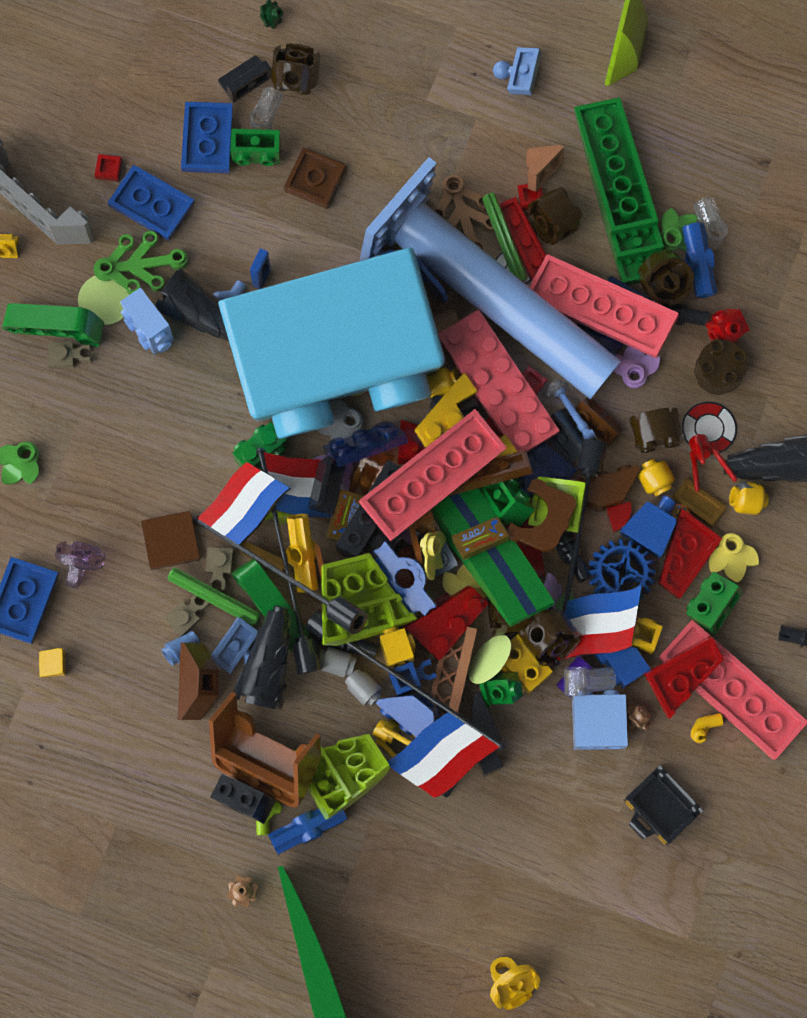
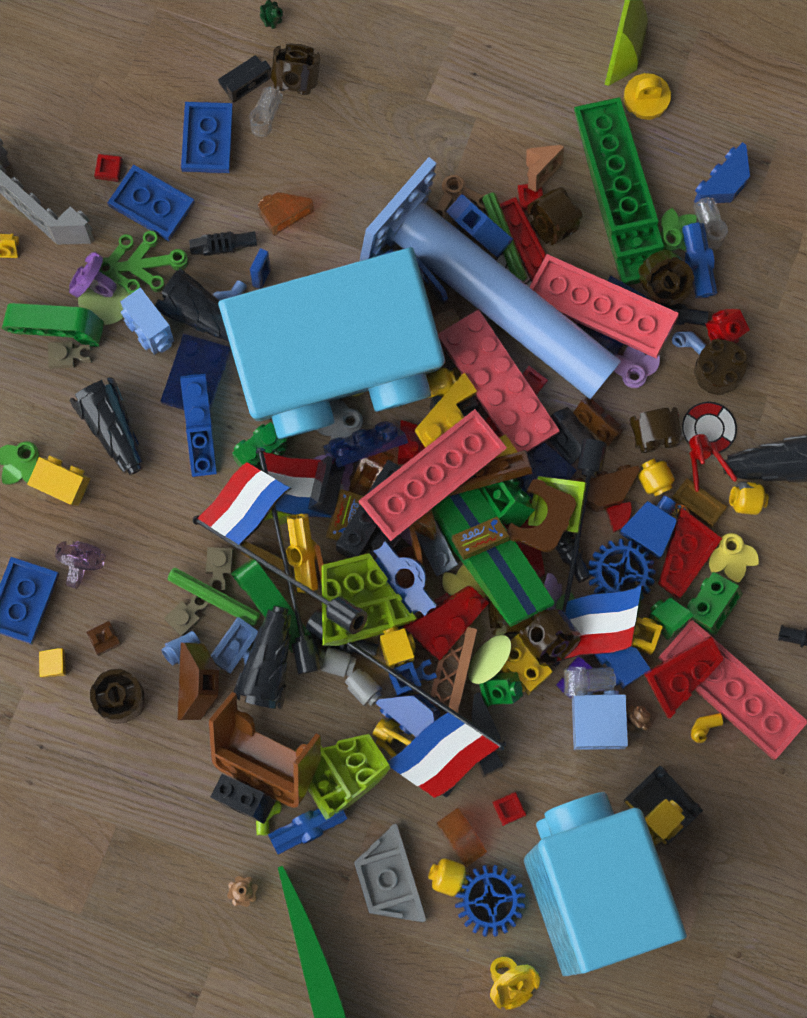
(59, 480): none -> yellow brick
(91, 278): none -> medium lavender tile
(103, 638): none -> reddish brown tile
(106, 417): none -> black cone
(117, 696): none -> dark brown brick
(170, 540): reddish brown tile -> none
(194, 358): none -> clear blue plate
(198, 425): none -> blue slope
(221, 243): none -> black hinge
(255, 146): green brick -> none
(283, 210): none -> clear orange slope
(315, 178): reddish brown tile -> none
(388, 879): none -> light grey wing
(431, 548): light yellow plate -> none
(448, 877): none -> yellow head
(461, 837): none -> clear orange slope
(479, 225): none -> blue slope
(509, 809): none -> red tile
(512, 897): none -> blue gear
(523, 71): medium blue plate -> none
(557, 390): medium blue piece -> none
(600, 885): none -> medium azure piece
(647, 96): none -> yellow tile
(664, 821): none -> yellow brick
(670, 616): none -> green slope
(688, 339): none -> medium blue arm
(727, 178): none -> blue slope

